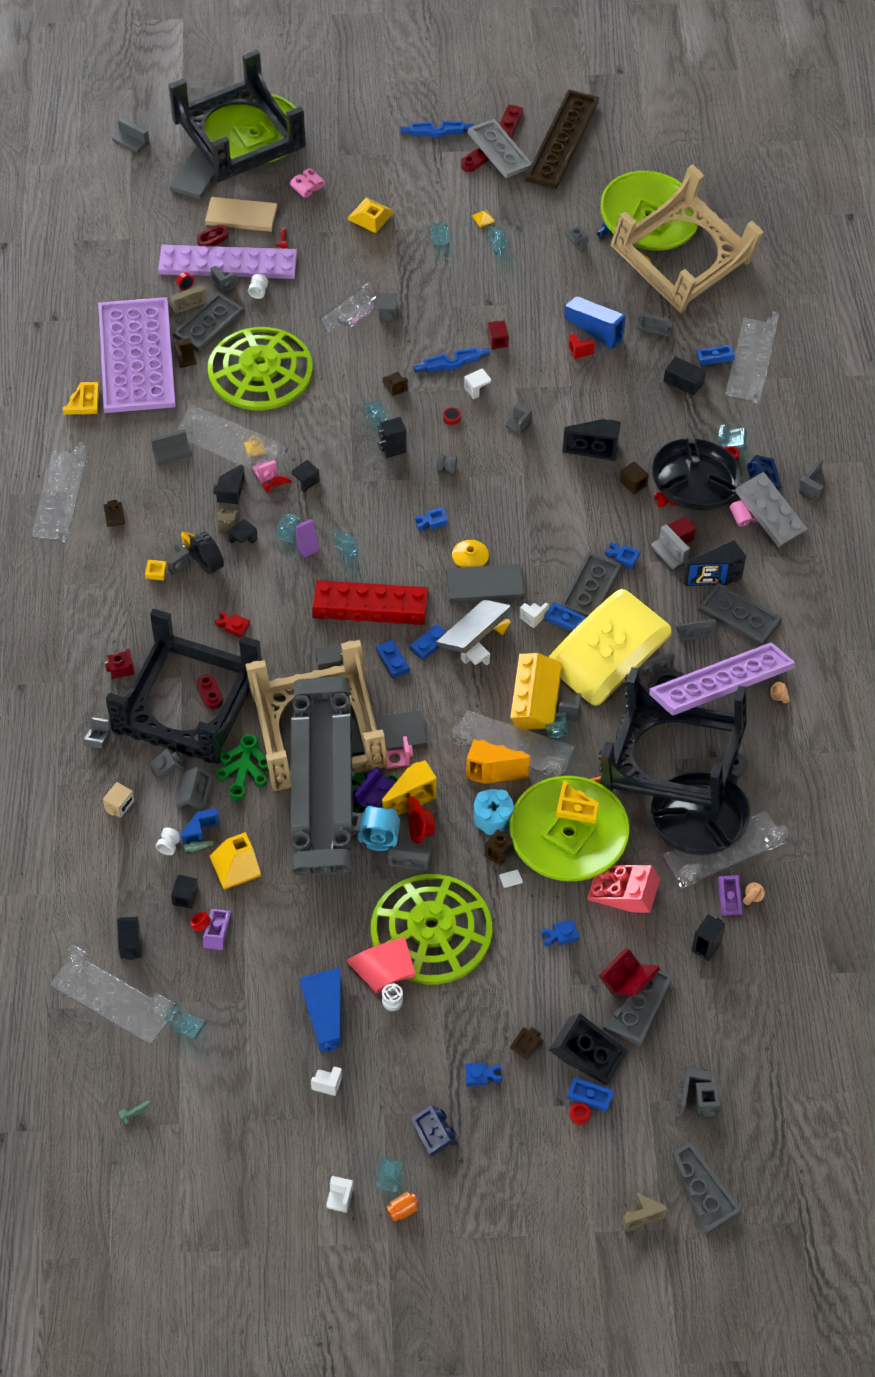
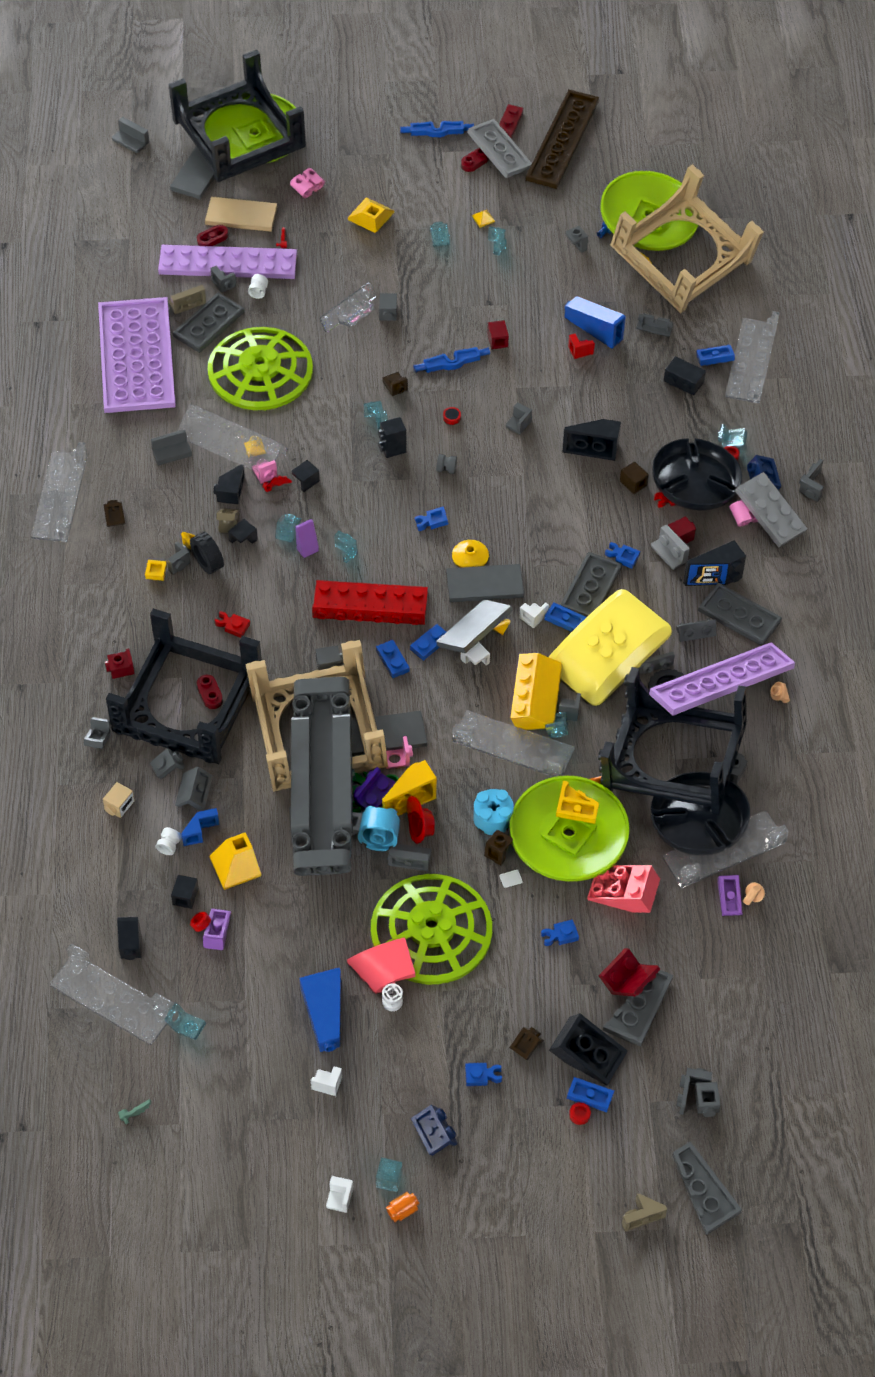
(84, 399): yellow wing -> none
(184, 352): dark brown panel -> none
(185, 281): tile -> none
(195, 846): sand green piece -> none
(243, 765): green plant -> none
(474, 381): white panel -> none
(495, 763): light orange slope -> none
(708, 937): black piece -> none

